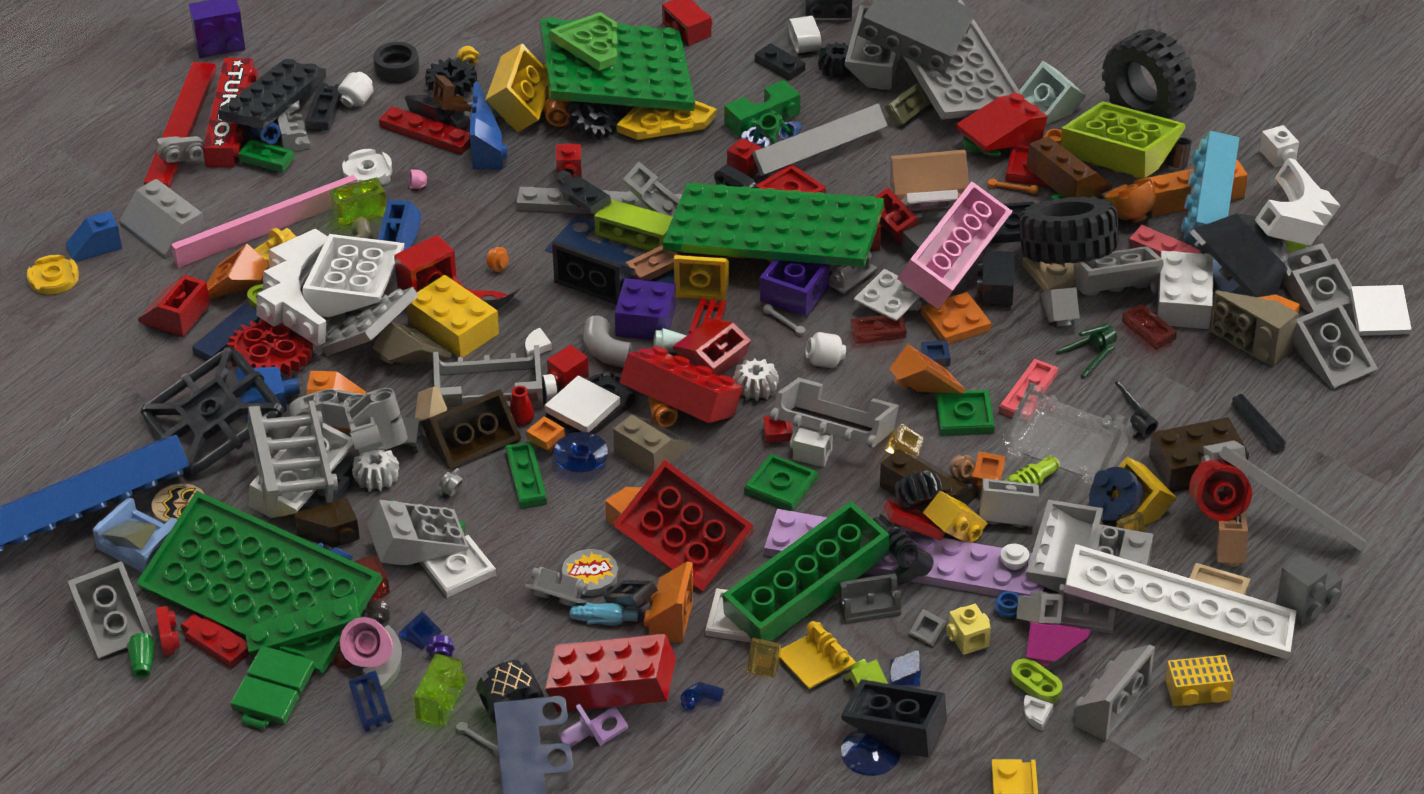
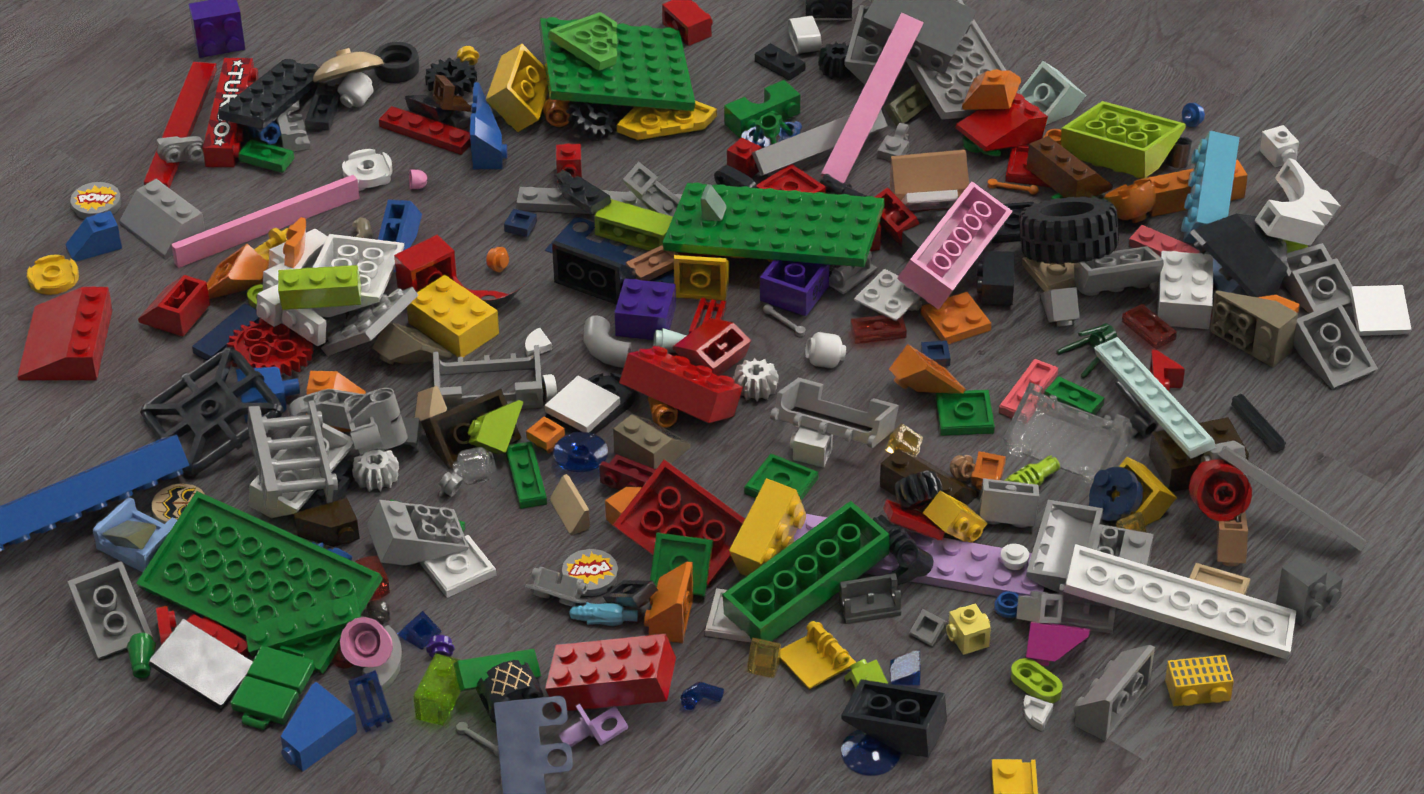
(67, 336): none -> red slope
(95, 199): none -> tile
(201, 664): none -> tile
(295, 245): none -> orange slope
(316, 728): none -> blue slope
(319, 287): none -> lime brick
(346, 63): none -> tan dish
(361, 199): clear neon green brick -> none
(471, 670): none -> green tile
(475, 465): none -> clear head
(495, 428): none -> lime slope
(520, 222): none -> dark blue plate
(521, 406): red cone -> none
(567, 366): red brick -> none
(570, 506): none -> tan slope
(624, 473): none -> dark red bracket
(675, 550): none -> green tile
(712, 204): none -> sand green slope
(768, 526): none -> yellow brick
(776, 430): red plate -> none
(836, 187): none -> black pin
(872, 98): none -> bright pink tile
(895, 145): none -> light grey plate
(992, 90): none -> orange slope
(1075, 396): none -> green plate
(1155, 398): none -> light aqua tile
(1165, 63): black tyre -> none
(1166, 370): none -> red slope
(1192, 114): none -> blue plate

